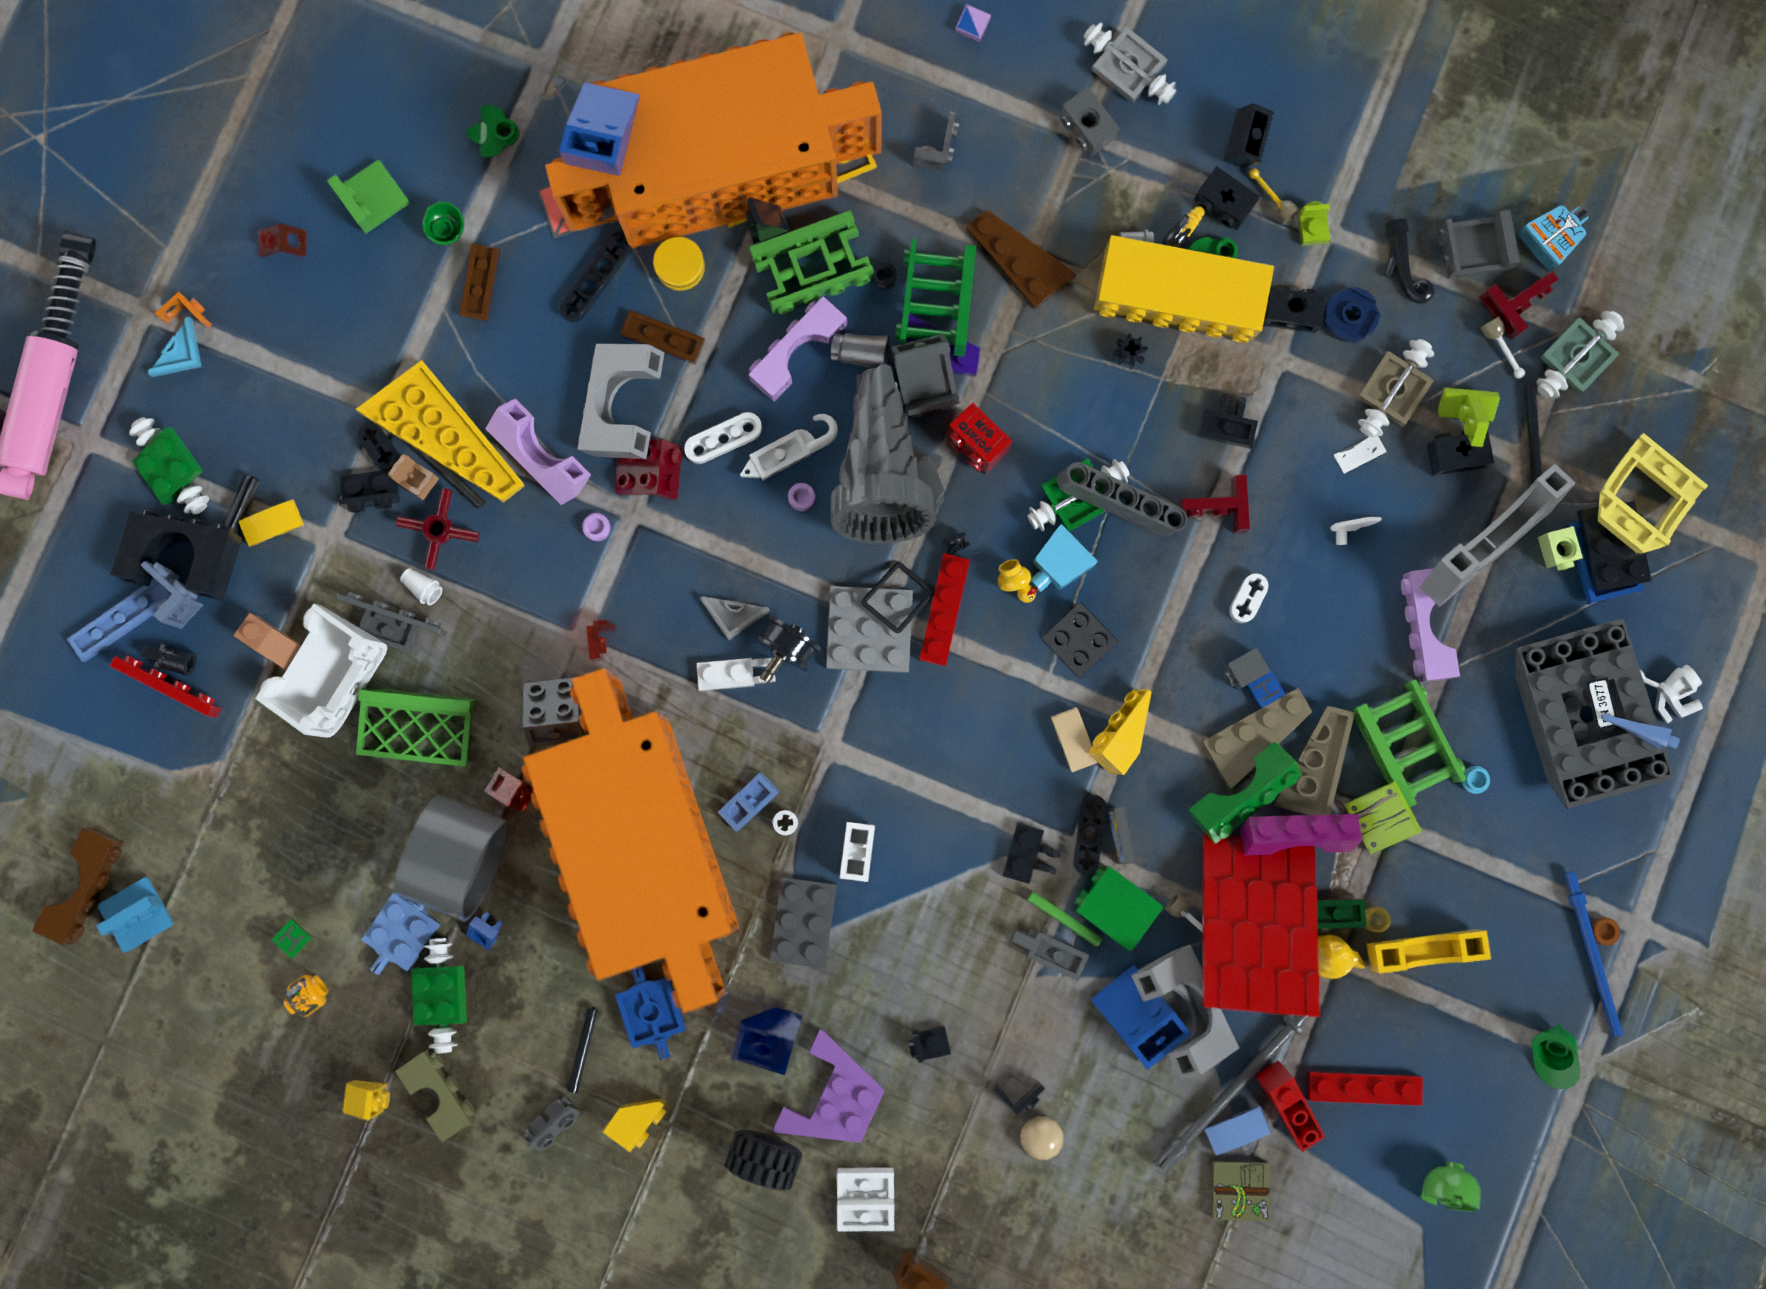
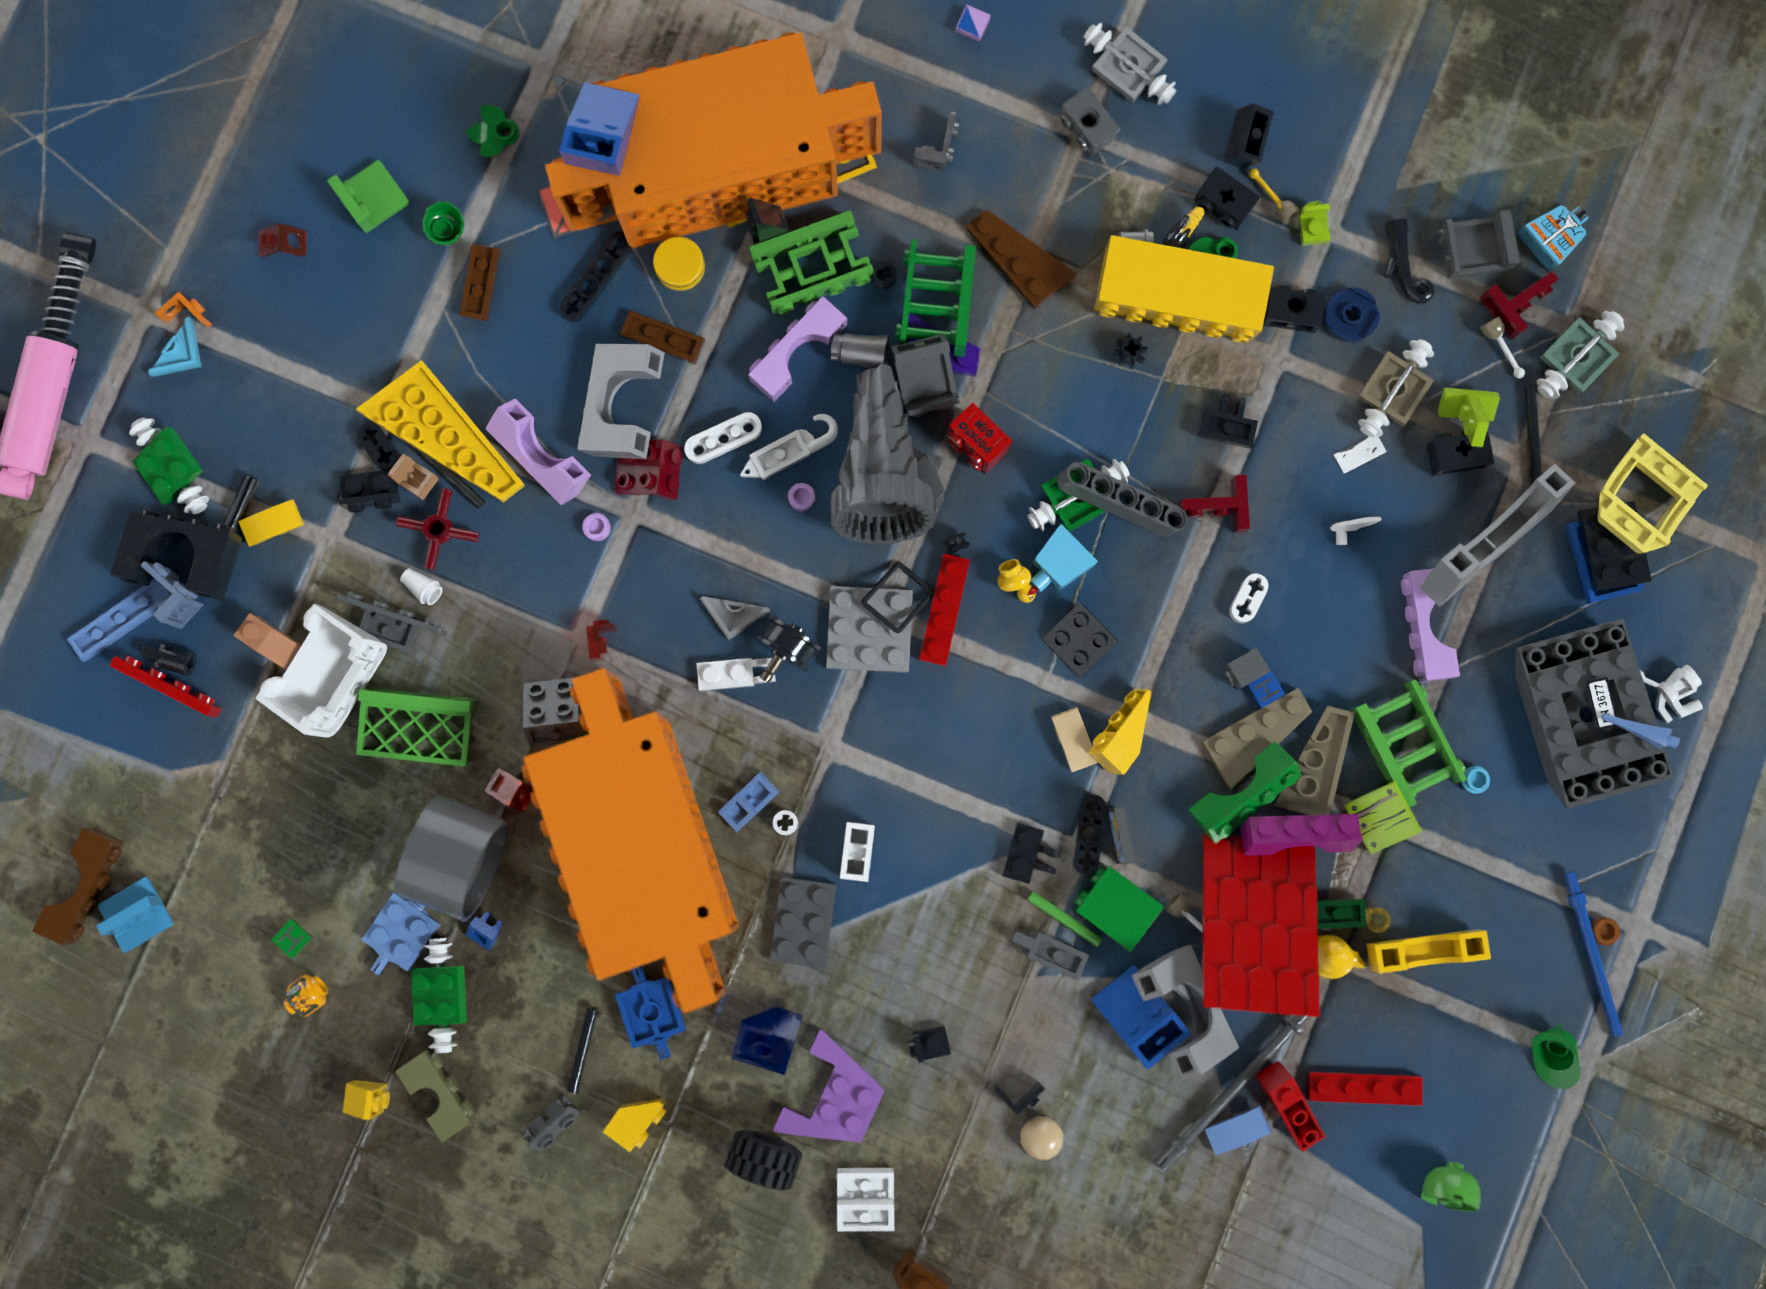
(1240, 1190): olive tile -> none
(1566, 538): yellowish green brick -> none

